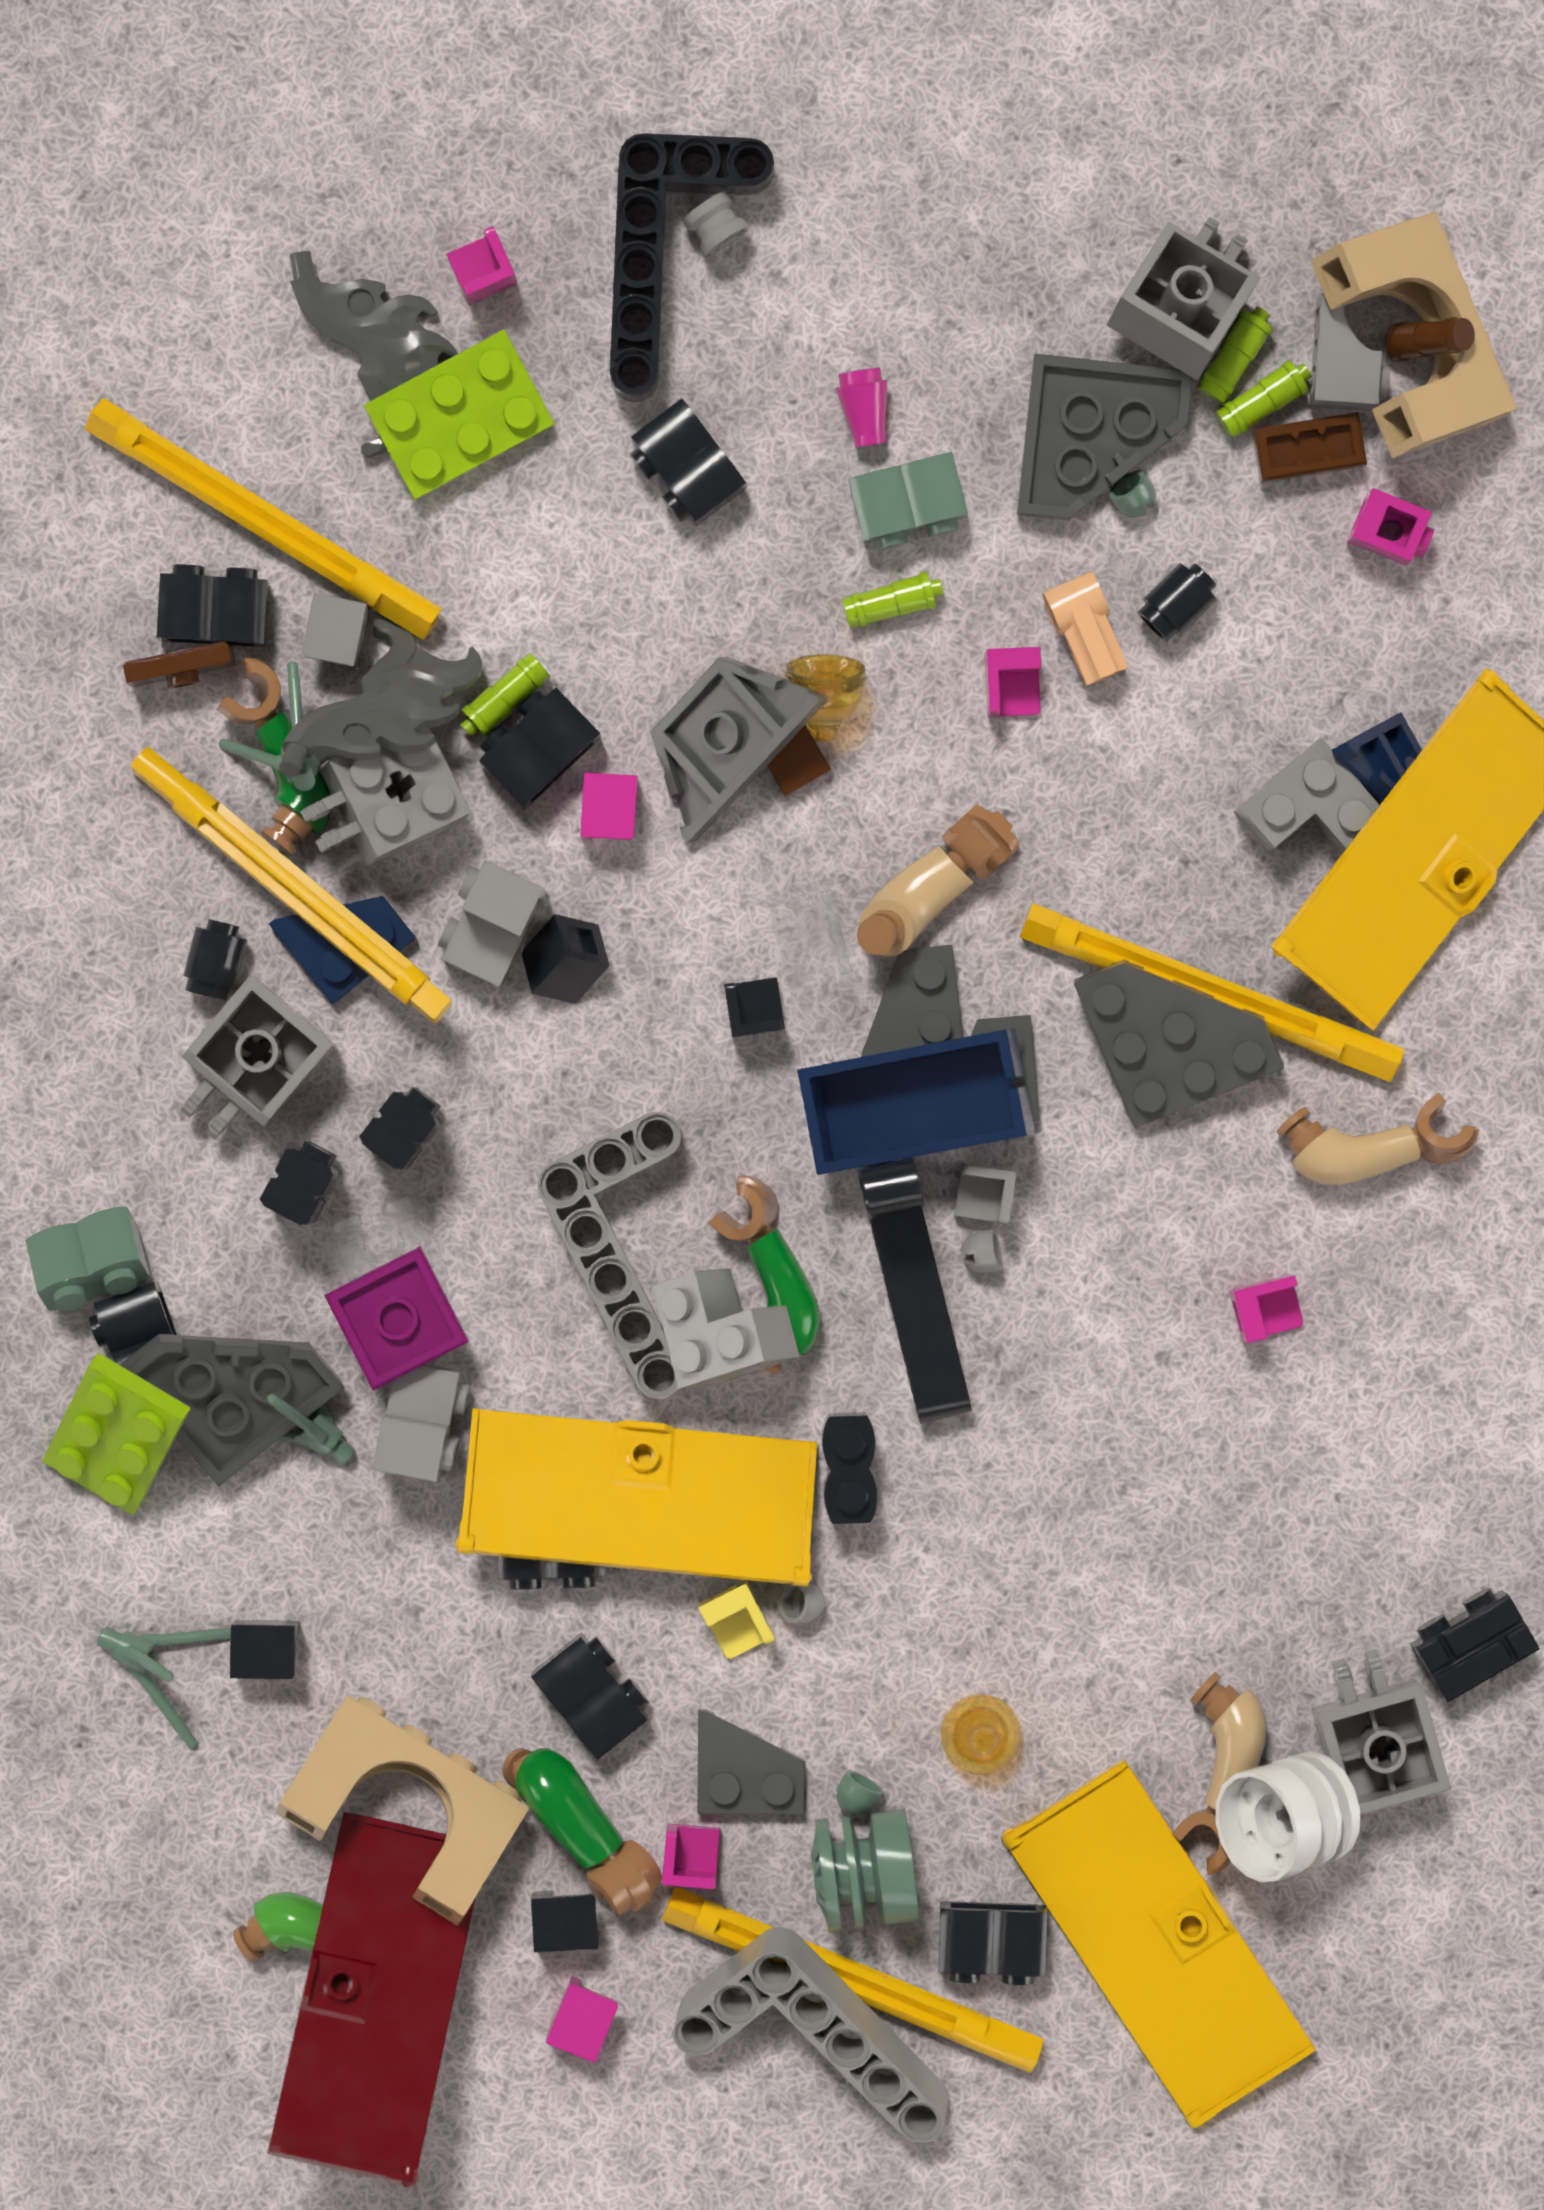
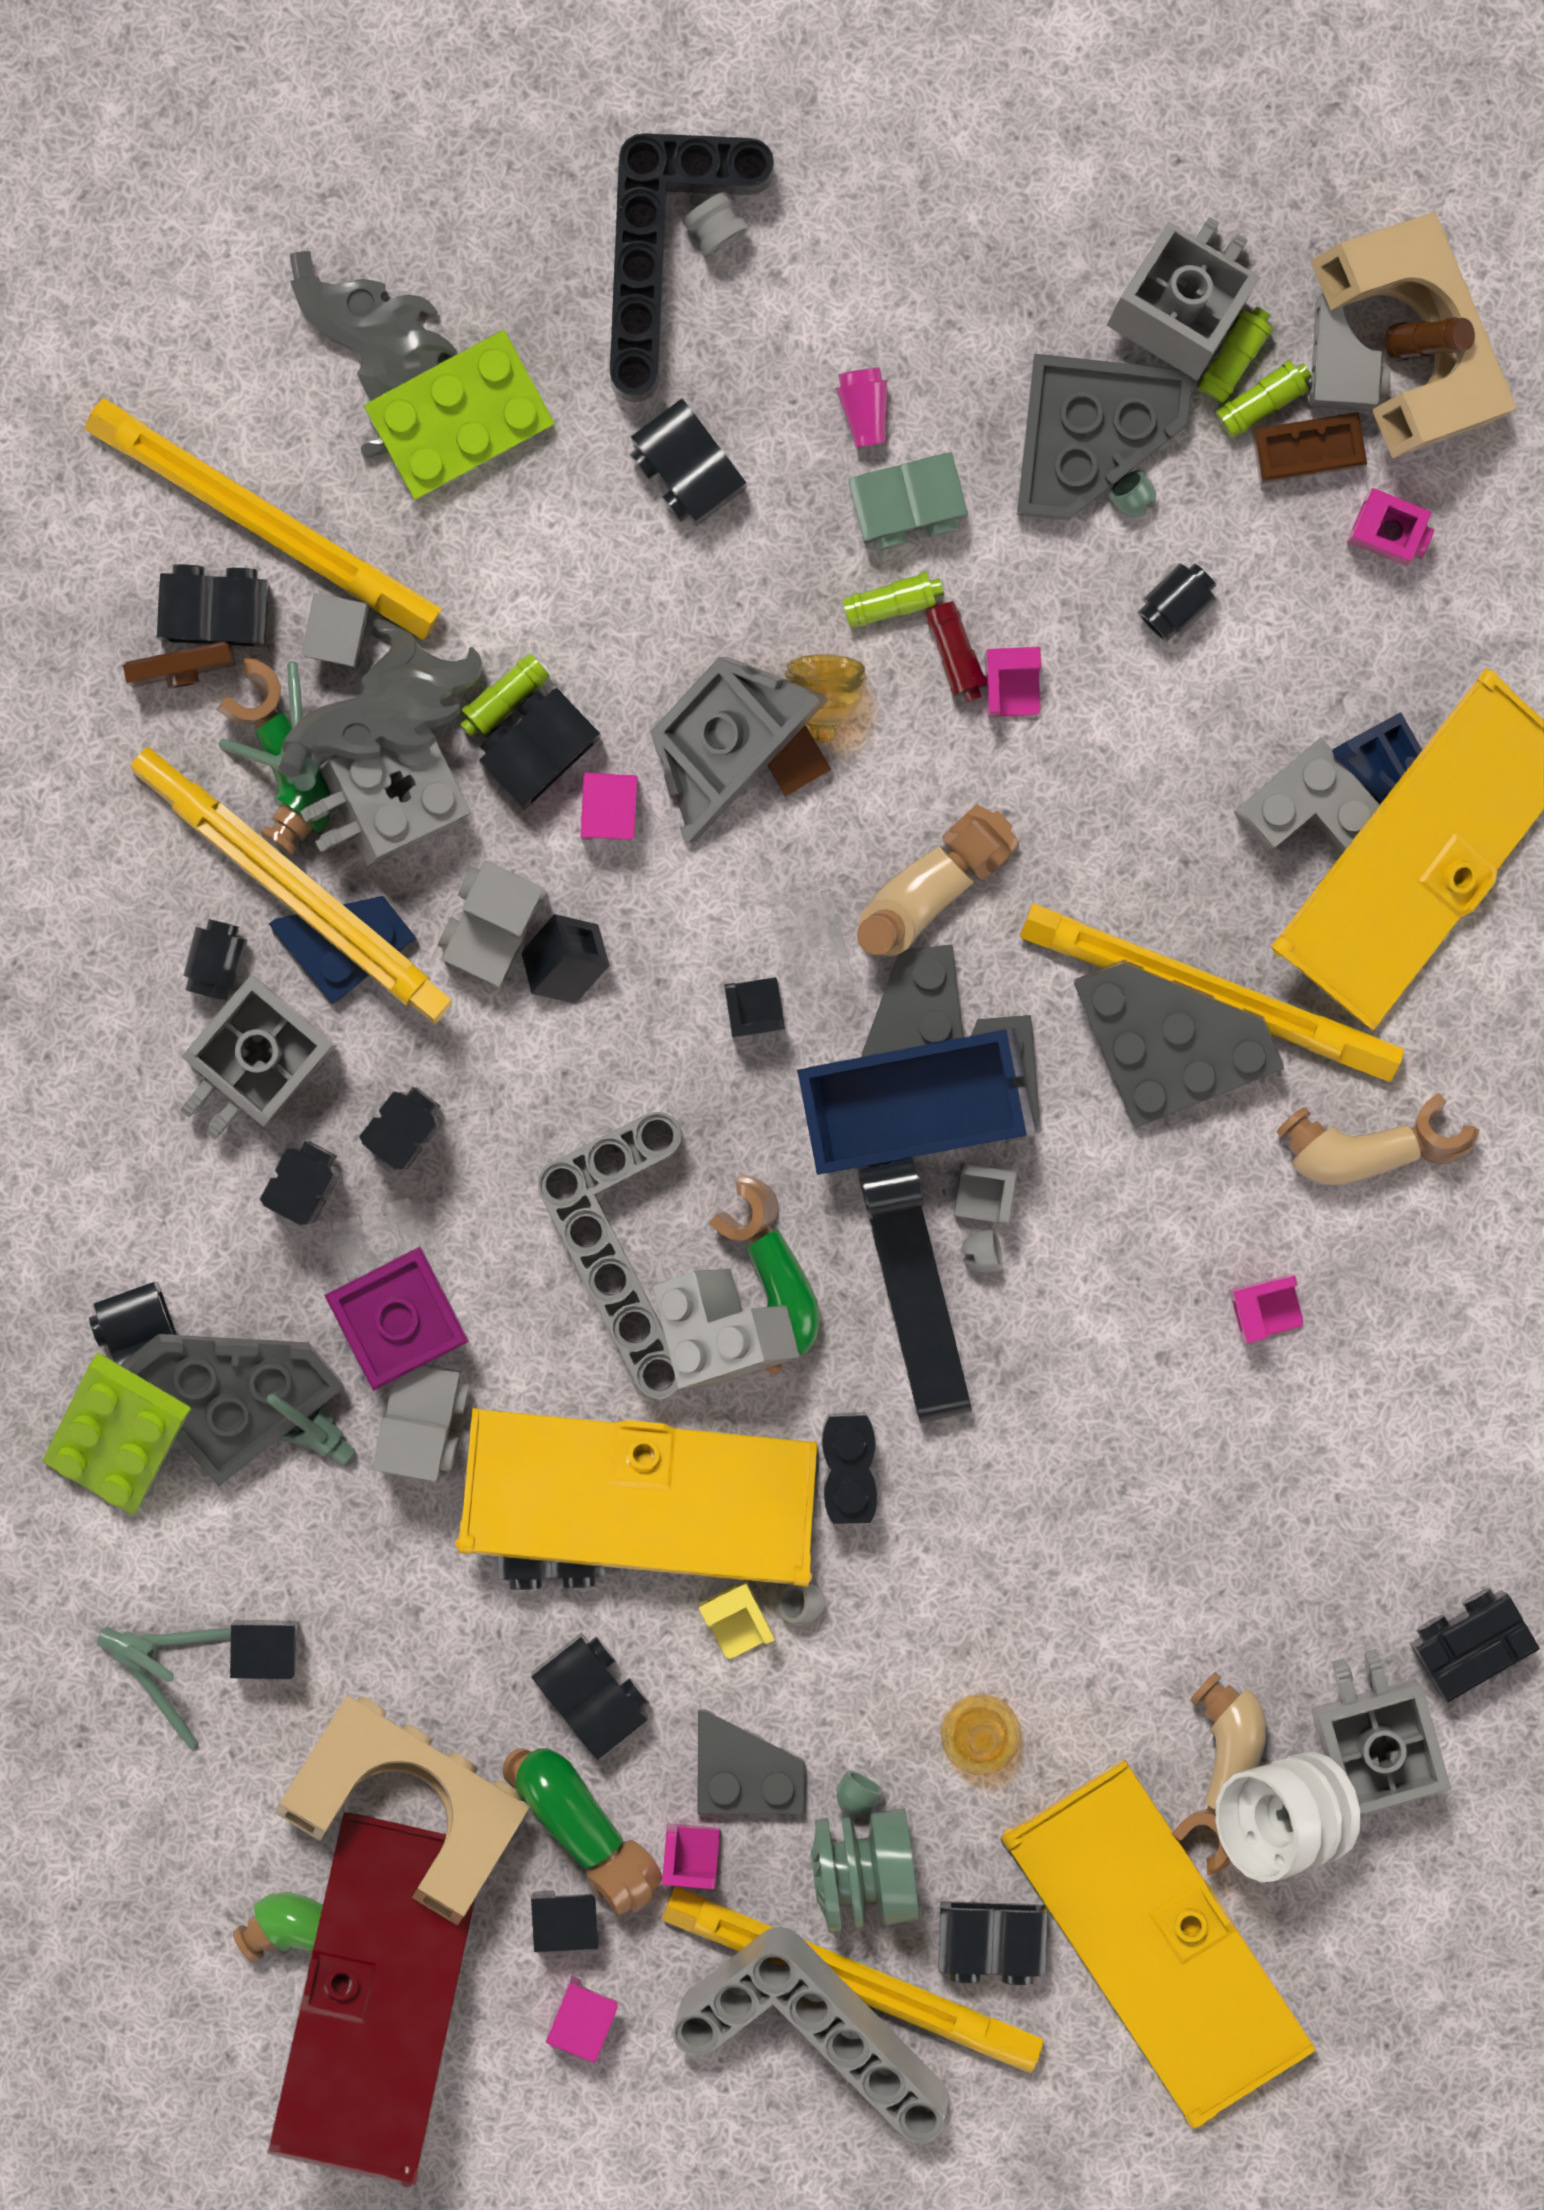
(87, 1259): sand green brick -> none
(482, 267): dark pink panel -> none
(956, 652): none -> dark red piece
(1081, 616): light nougat piece -> none

